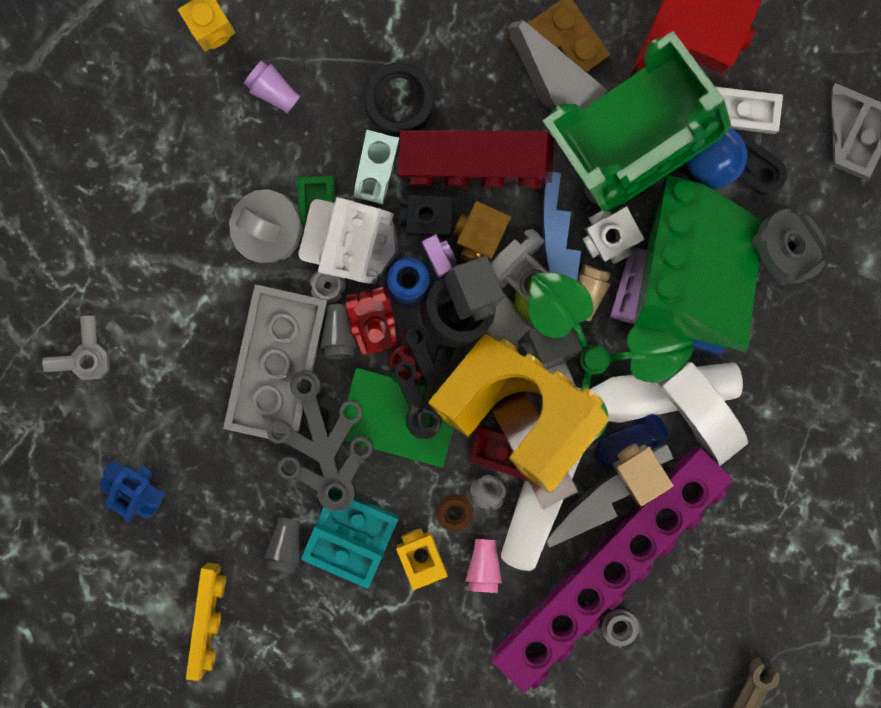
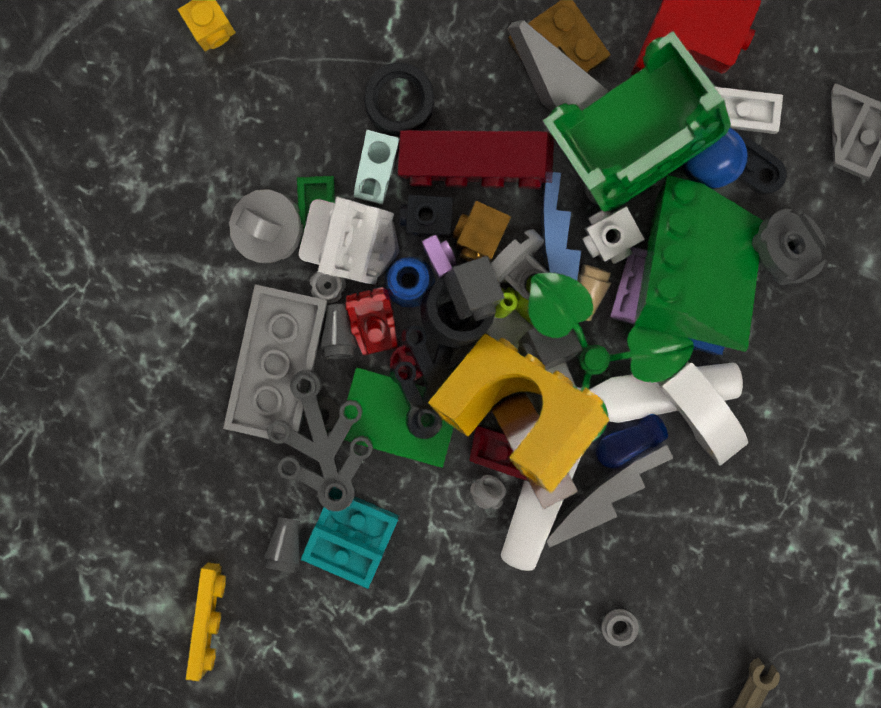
(88, 360): light grey piece -> none
(130, 491): blue piece -> none
(271, 87): lavender cone -> none
(421, 572): yellow brick -> none
(458, 523): reddish brown plate -> none
(484, 567): bright pink cone -> none
(508, 304): none -> lime arm
(589, 573): magenta brick -> none
(641, 473): tan brick -> none

